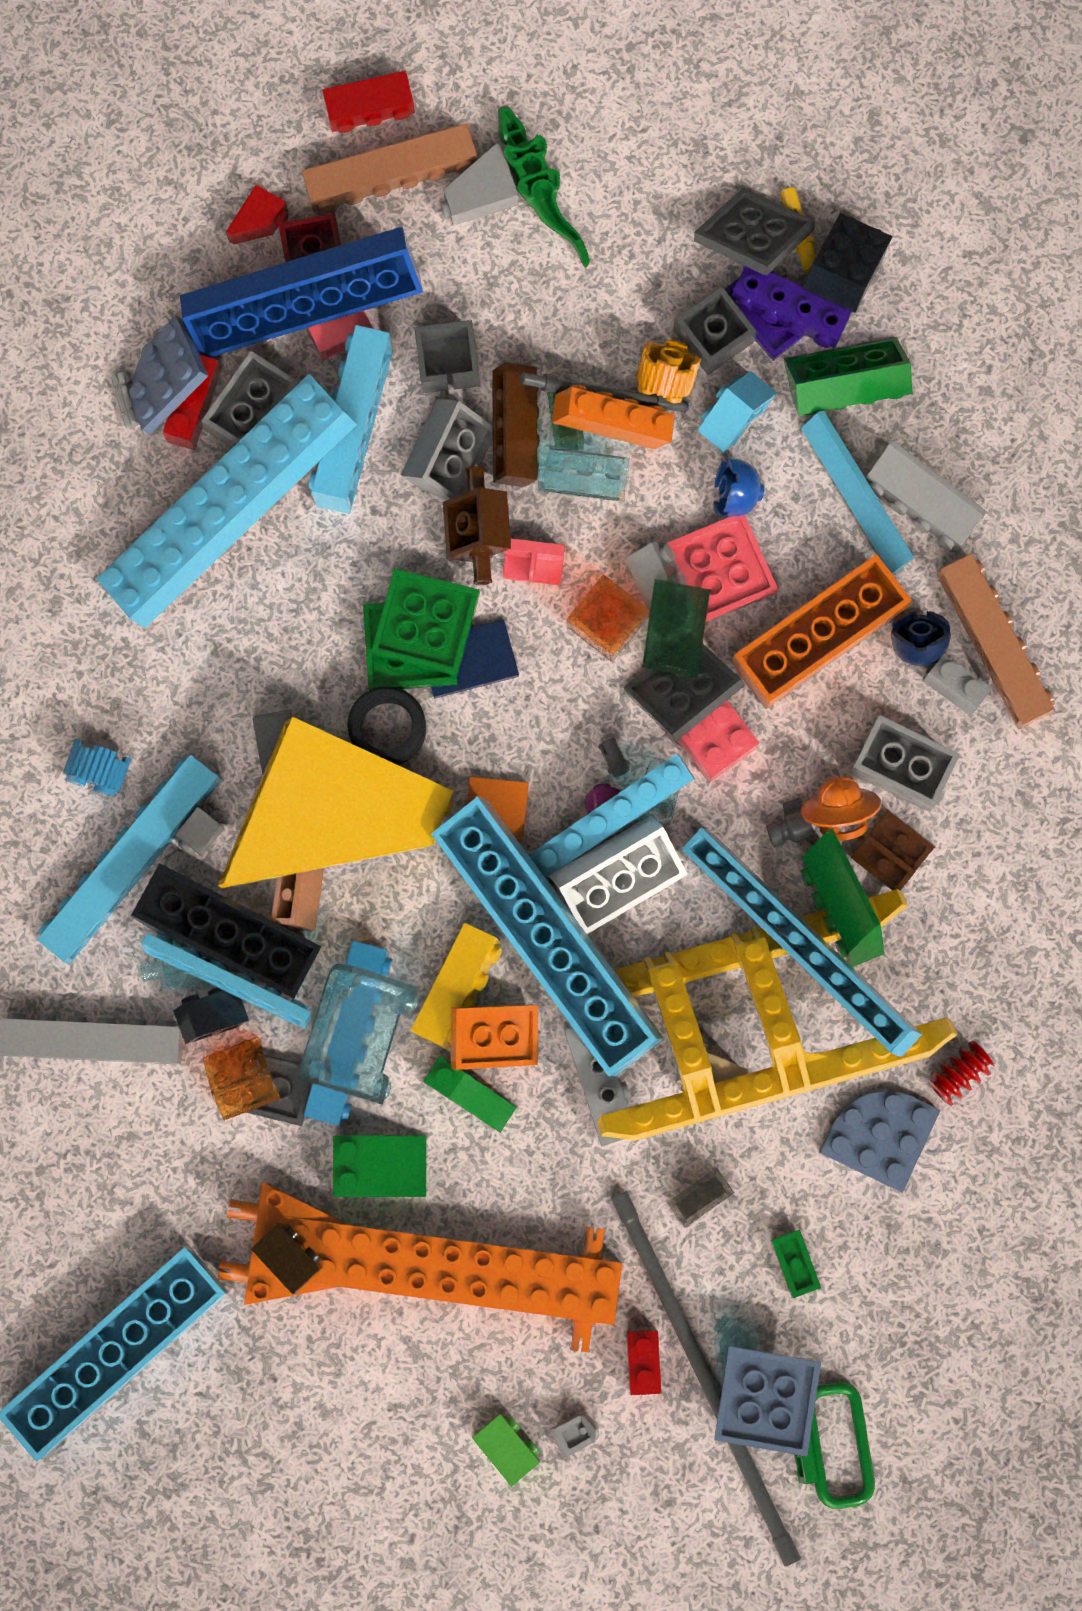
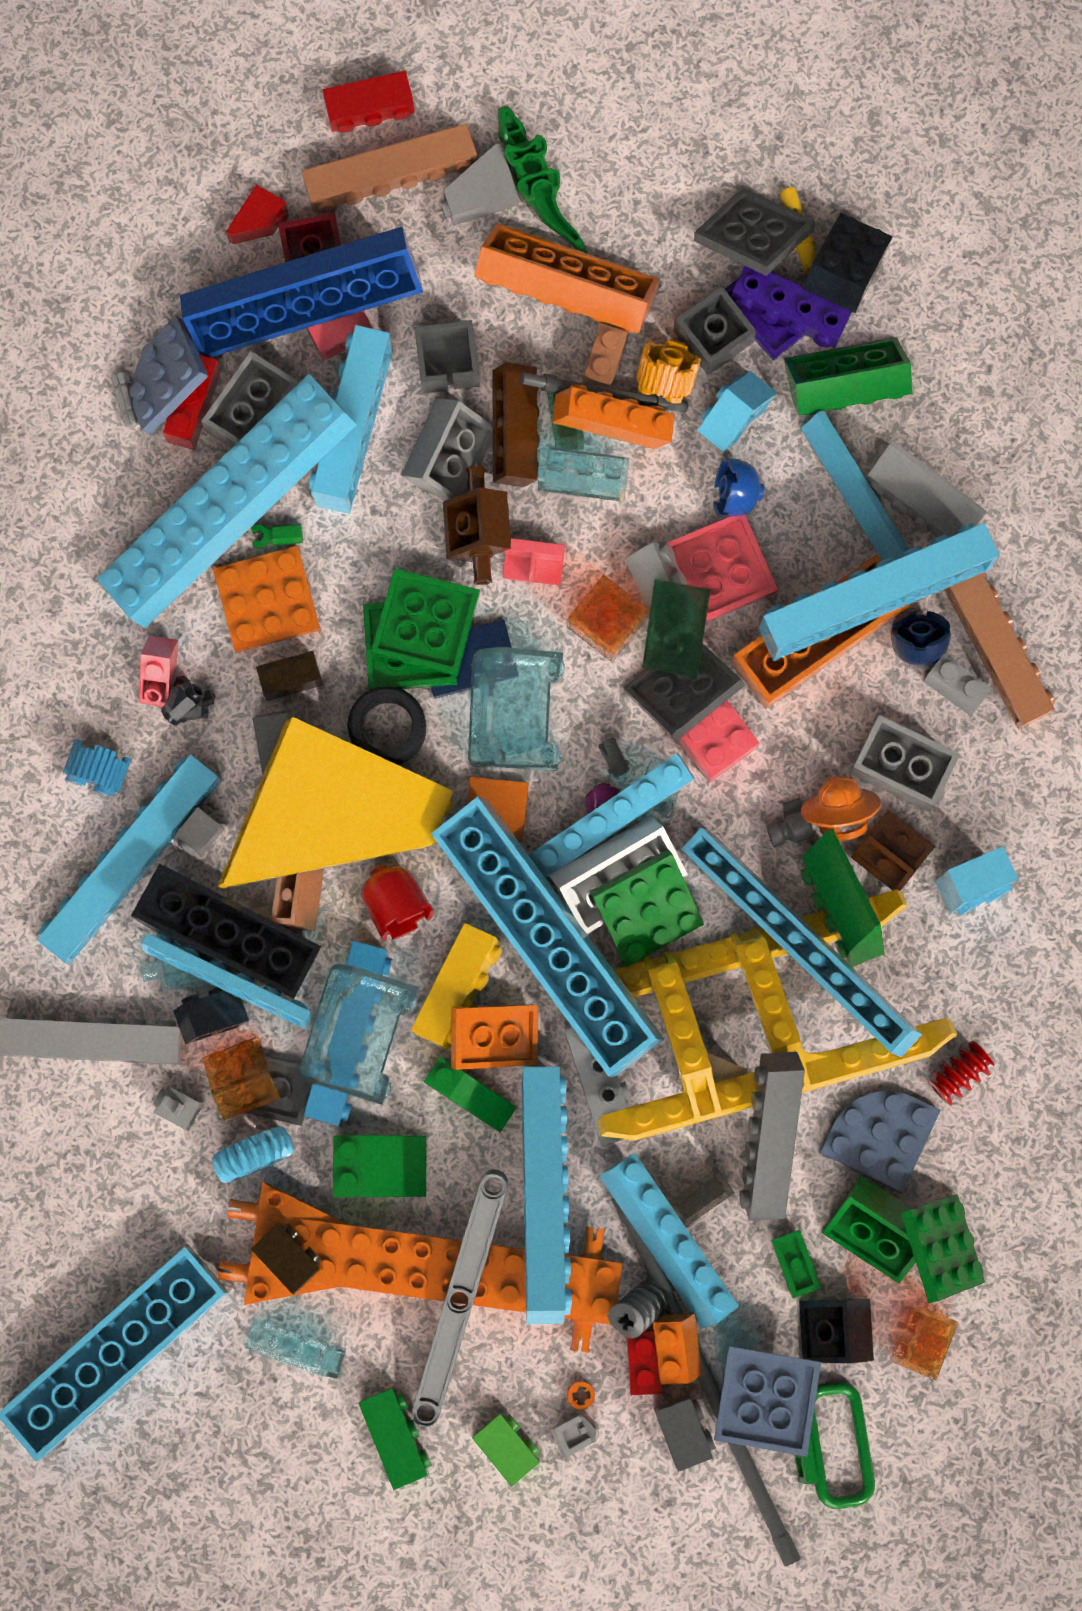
(157, 670): none -> coral slope
(177, 1107): none -> light grey brick
(186, 702): none -> black rock
(252, 1154): none -> medium azure gear
(266, 599): none -> orange plate
(278, 535): none -> green bar
(289, 675): none -> dark brown brick
(296, 1349): none -> clear light blue slope
(395, 901): none -> red cylinder
(395, 1437): none -> green brick
(464, 1279): none -> beam
(513, 709): none -> clear light blue windscreen
(543, 1196): none -> medium azure brick
(566, 278): none -> orange brick
(587, 1402): none -> orange bush
(606, 356): none -> nougat brick
(638, 1309): none -> dark grey piece
(647, 908): none -> green plate
(669, 1241): none -> medium azure brick
(677, 1348): none -> orange brick
(683, 1432): none -> dark grey piece
(772, 1135): none -> brick
(836, 1330): none -> black slope
(873, 1229): none -> green slope
(878, 591): none -> medium azure brick
(924, 1341): none -> clear orange brick
(943, 1248): none -> green plate
(977, 881): none -> medium azure brick

